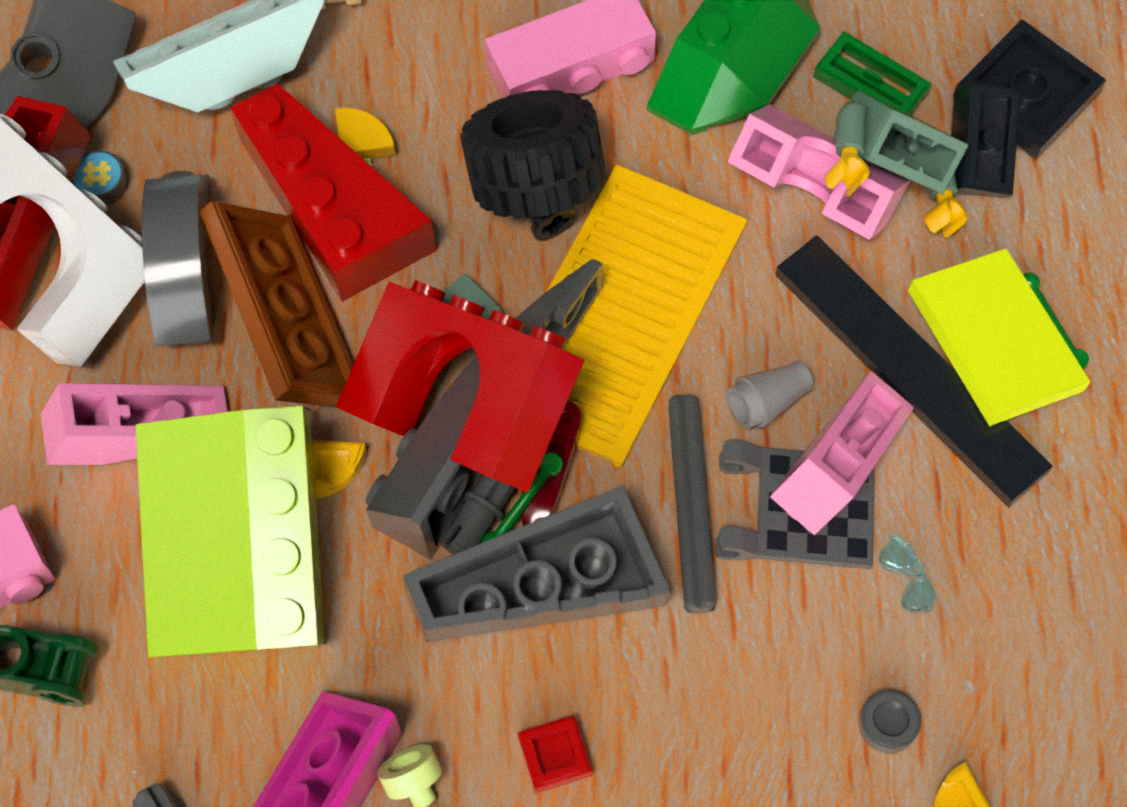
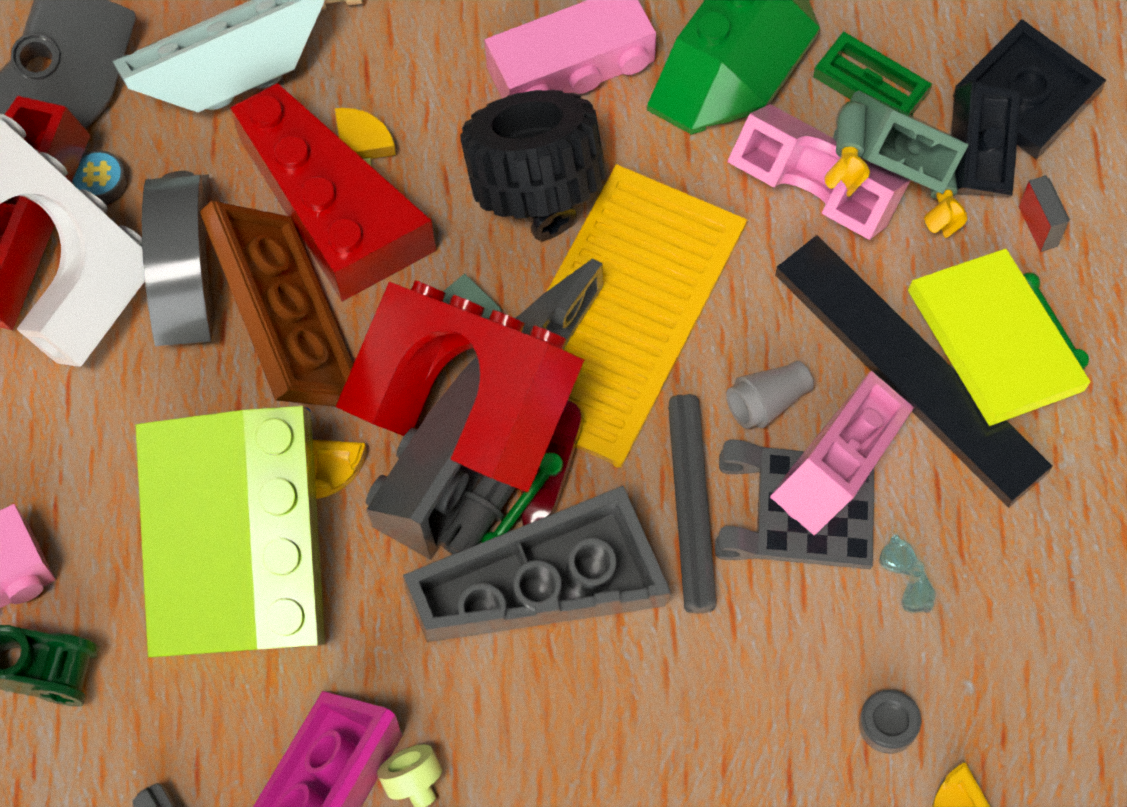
(98, 420): bright pink slope -> none
(554, 754): red tile -> none
(1044, 213): none -> tile

